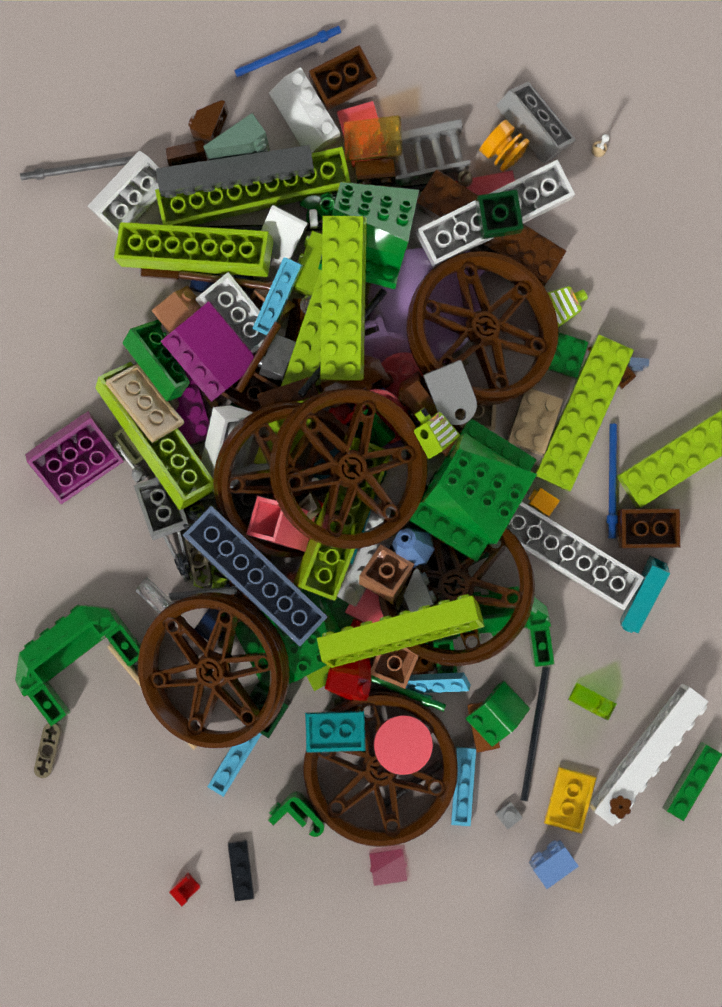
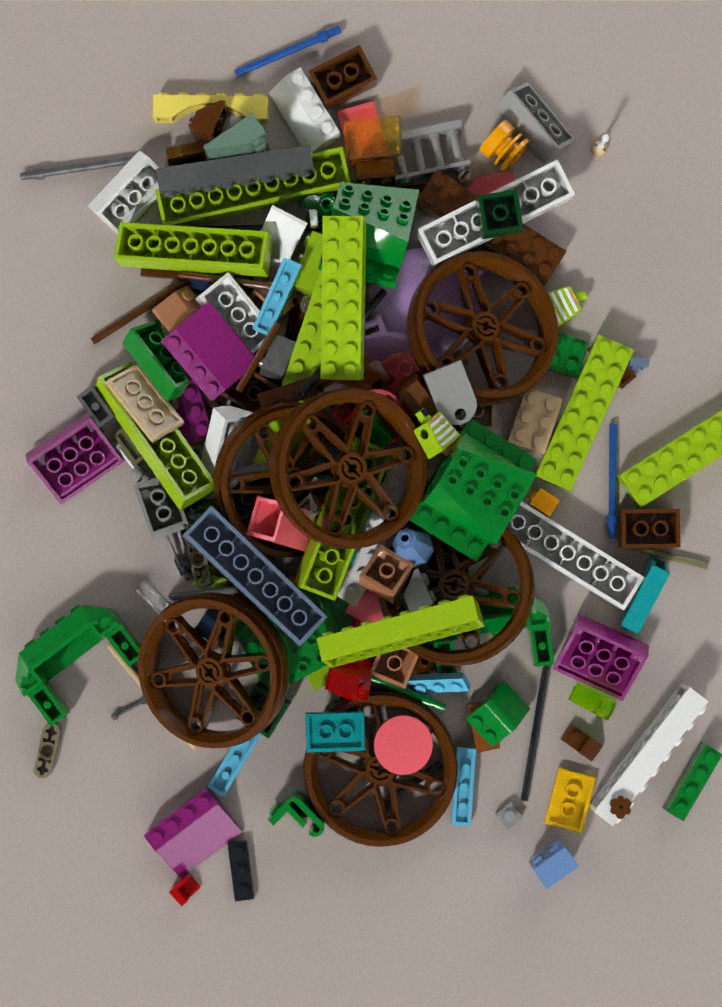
(96, 407): none -> flat silver brick
(115, 716): none -> dark grey hinge
(139, 311): none -> reddish brown bar
(171, 108): none -> light yellow arch
(193, 832): none -> magenta slope
(388, 867): clear pink piece -> none
(581, 742): none -> reddish brown slope
(601, 657): none -> magenta slope
(672, 557): none -> olive bar

